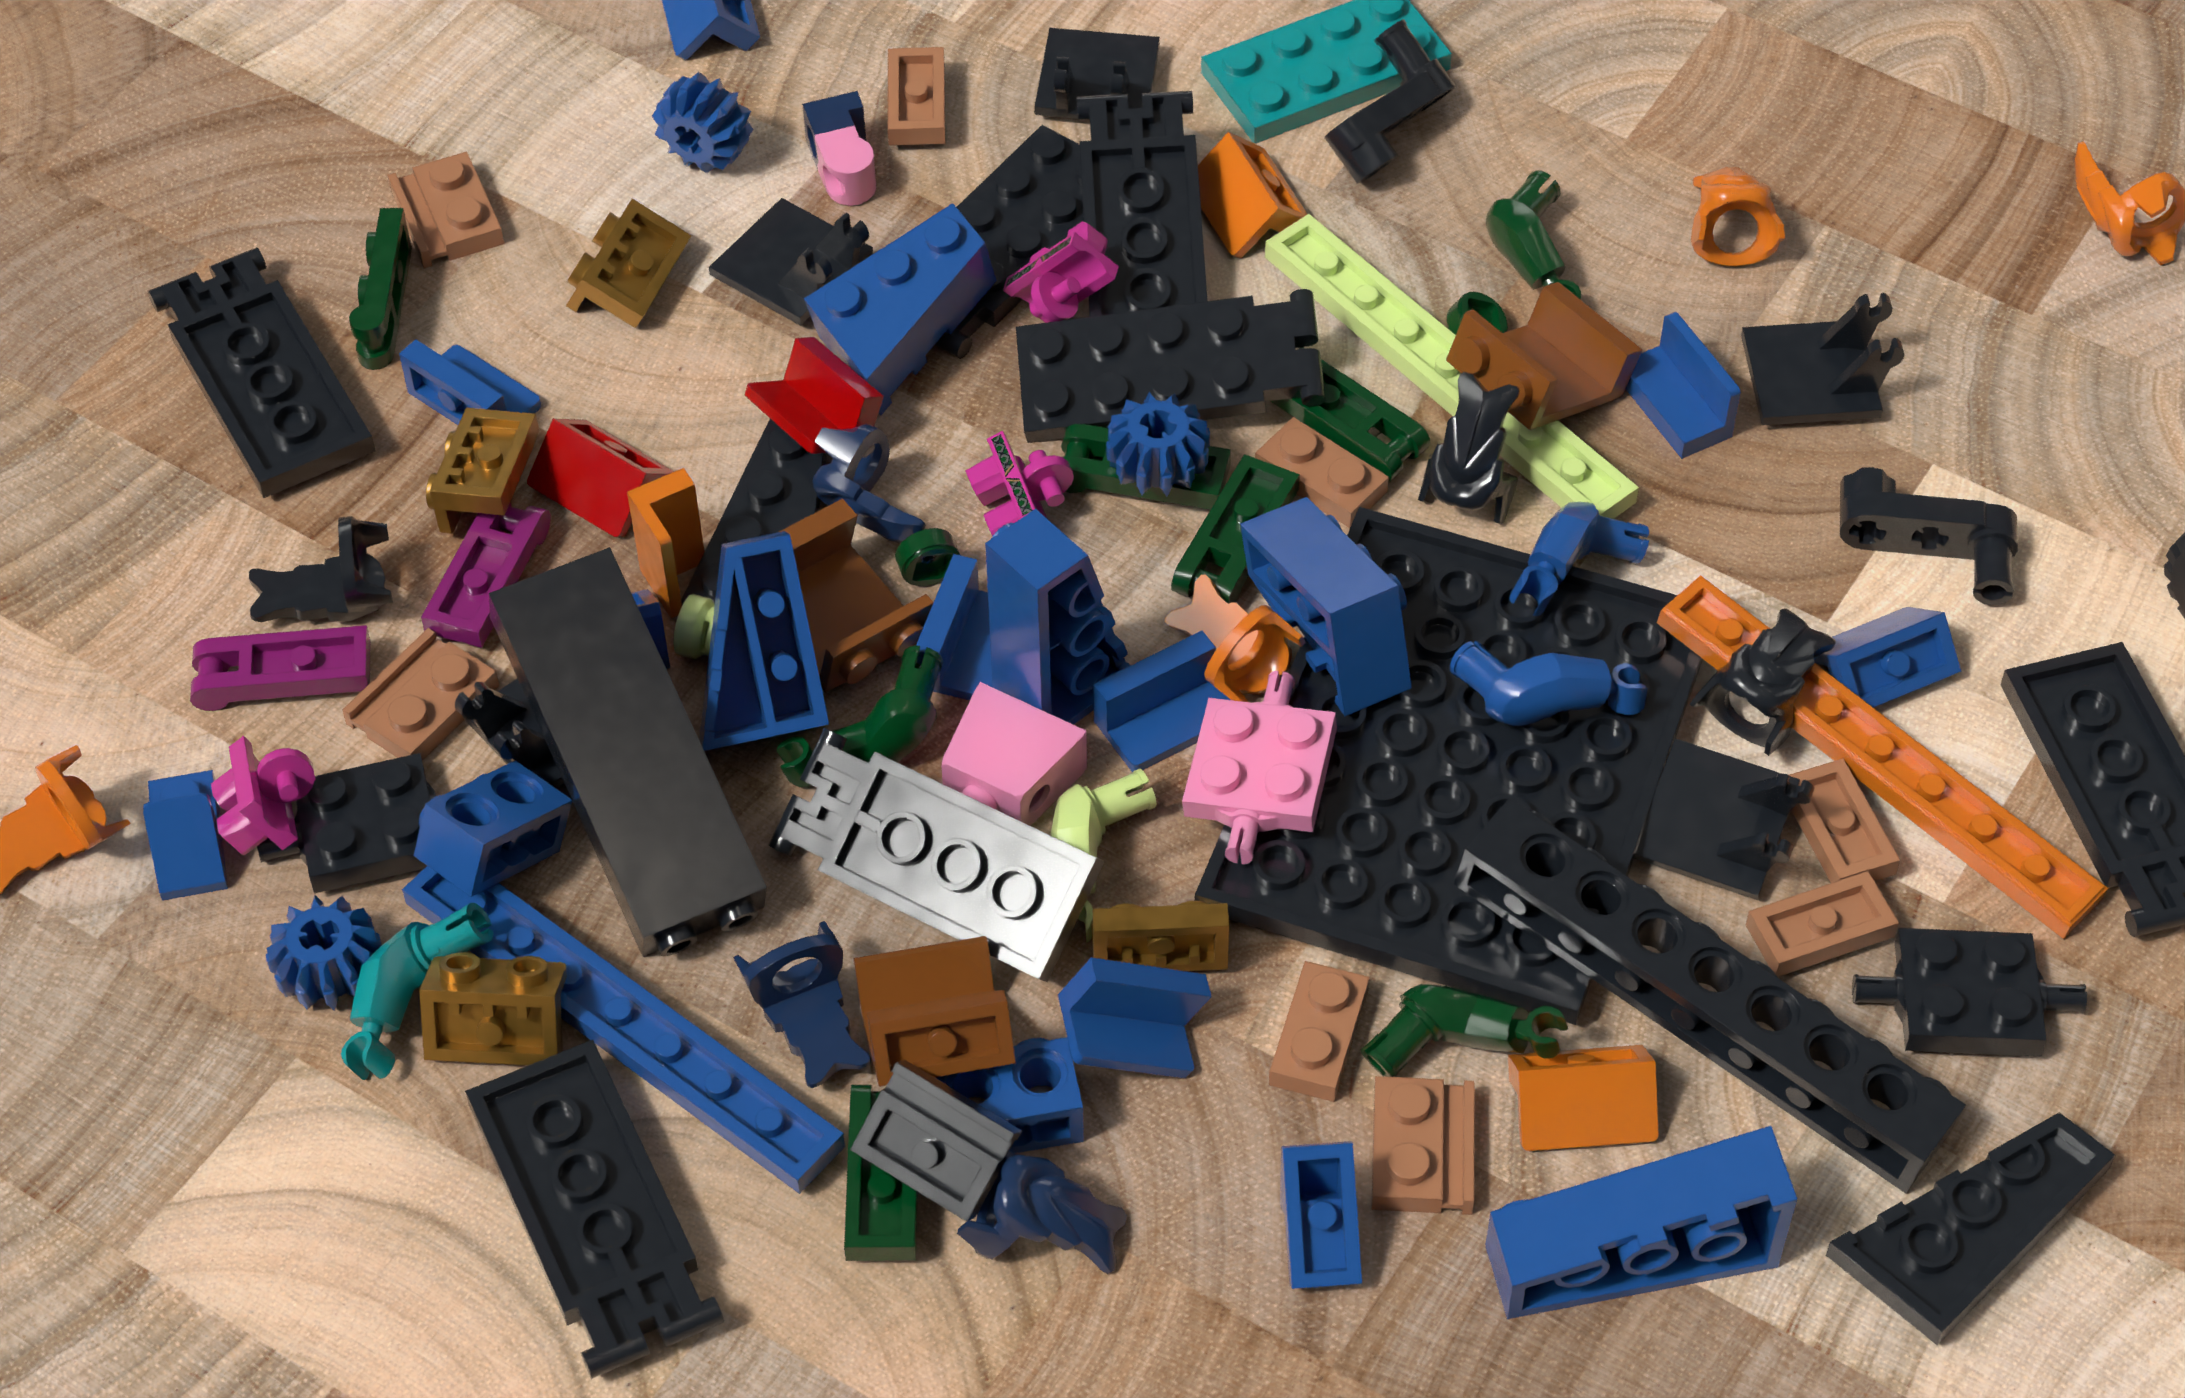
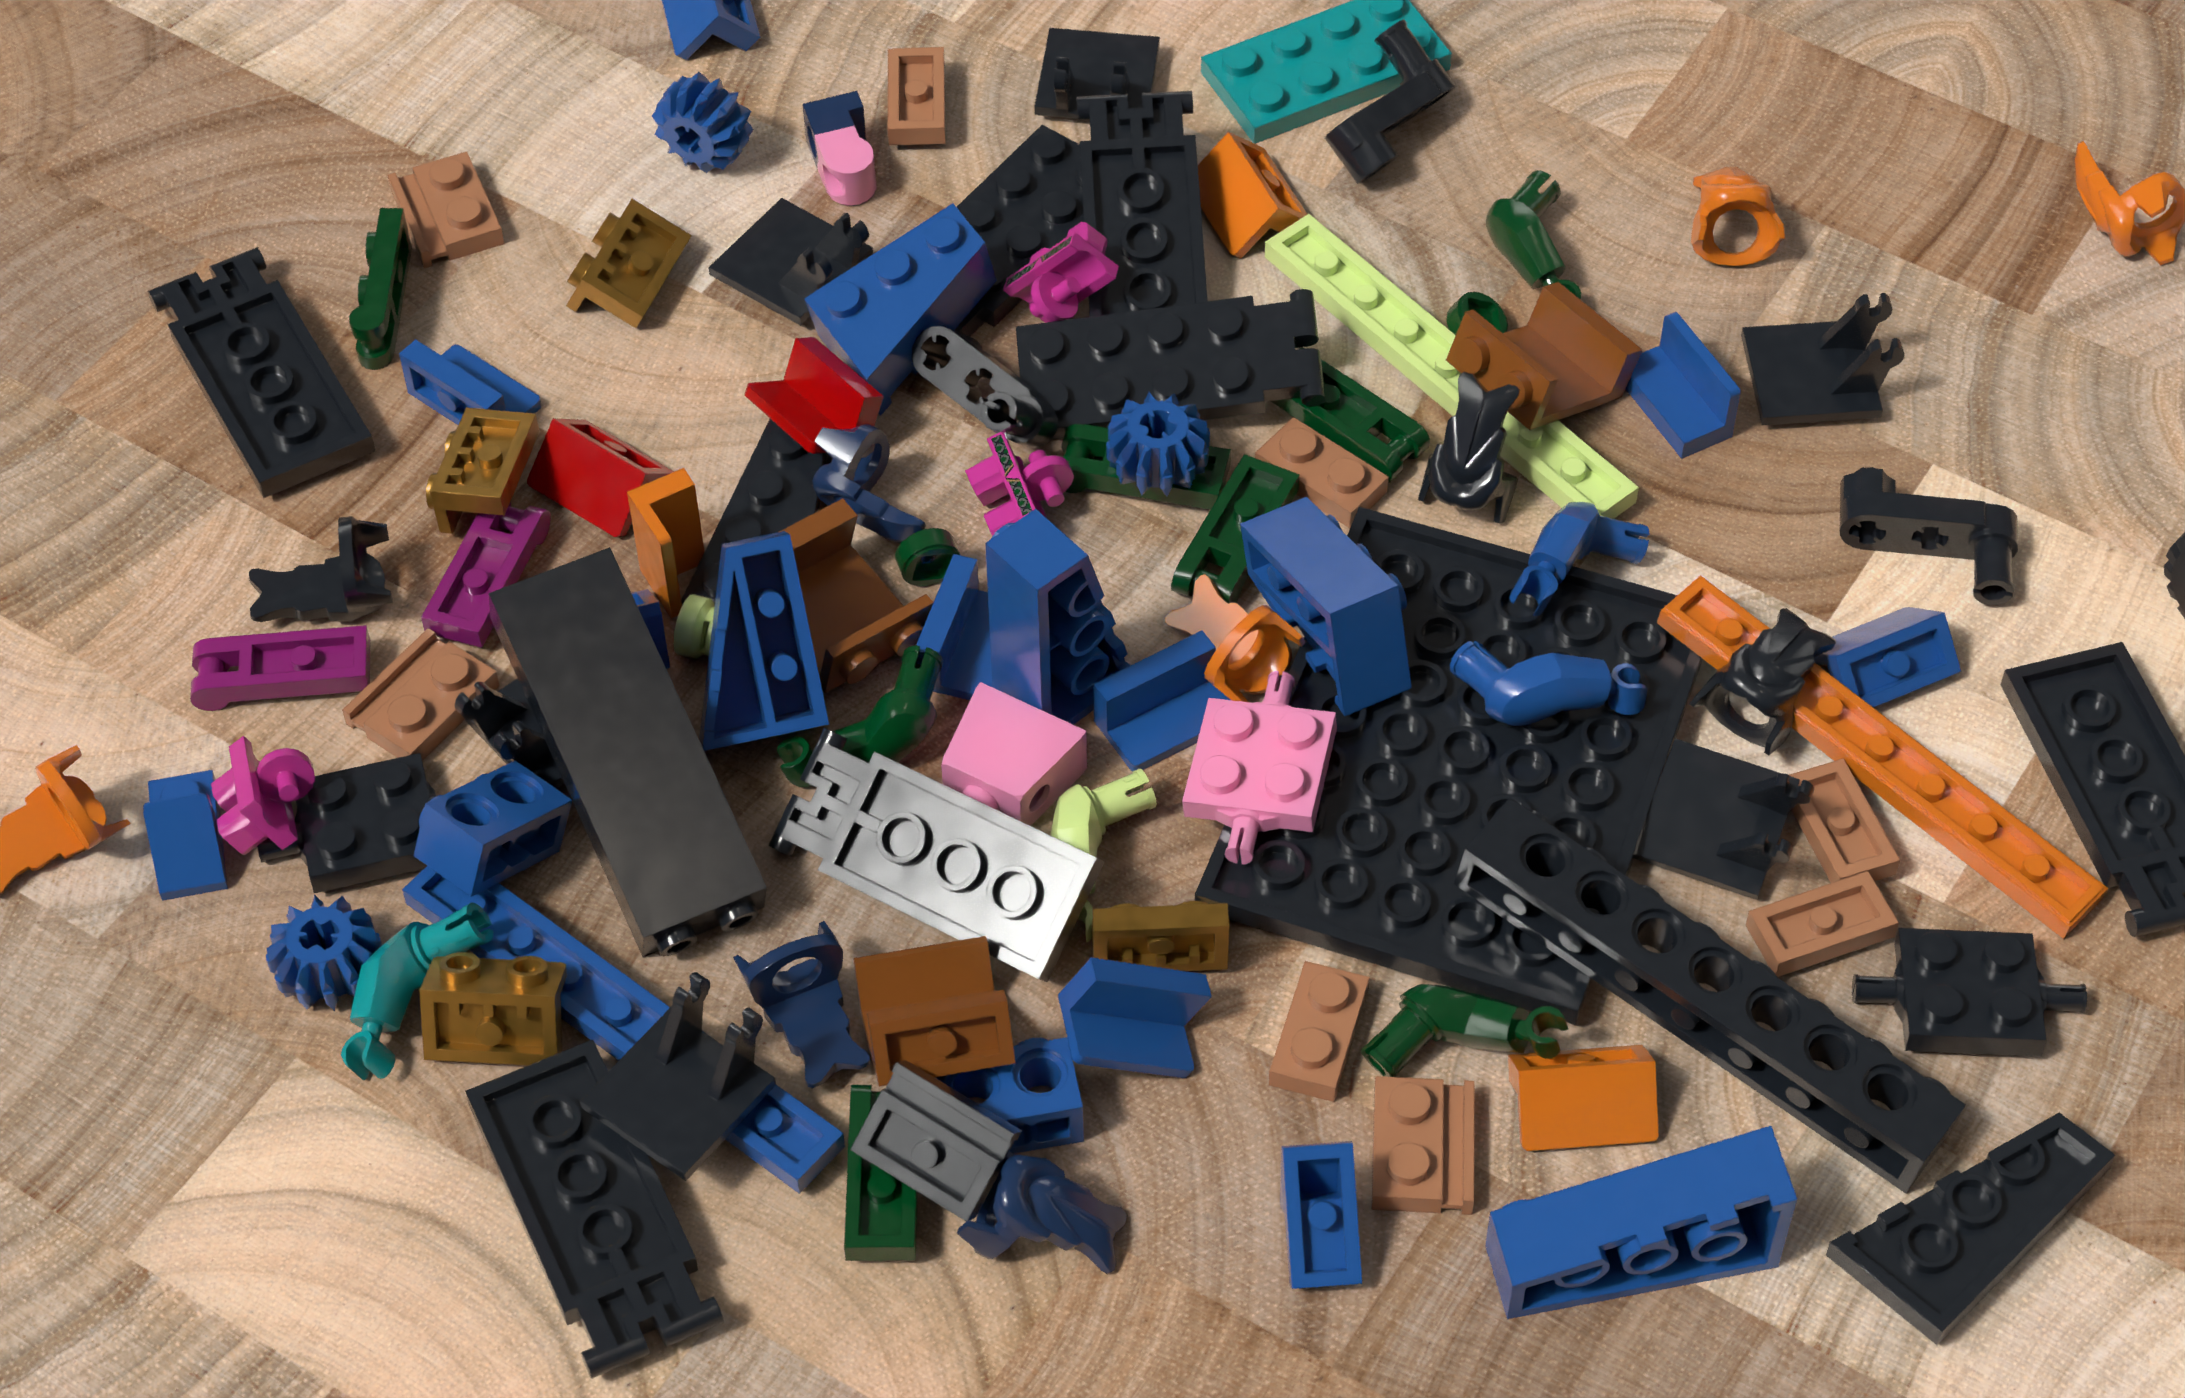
(681, 1088): none -> black plate
(959, 380): none -> black beam

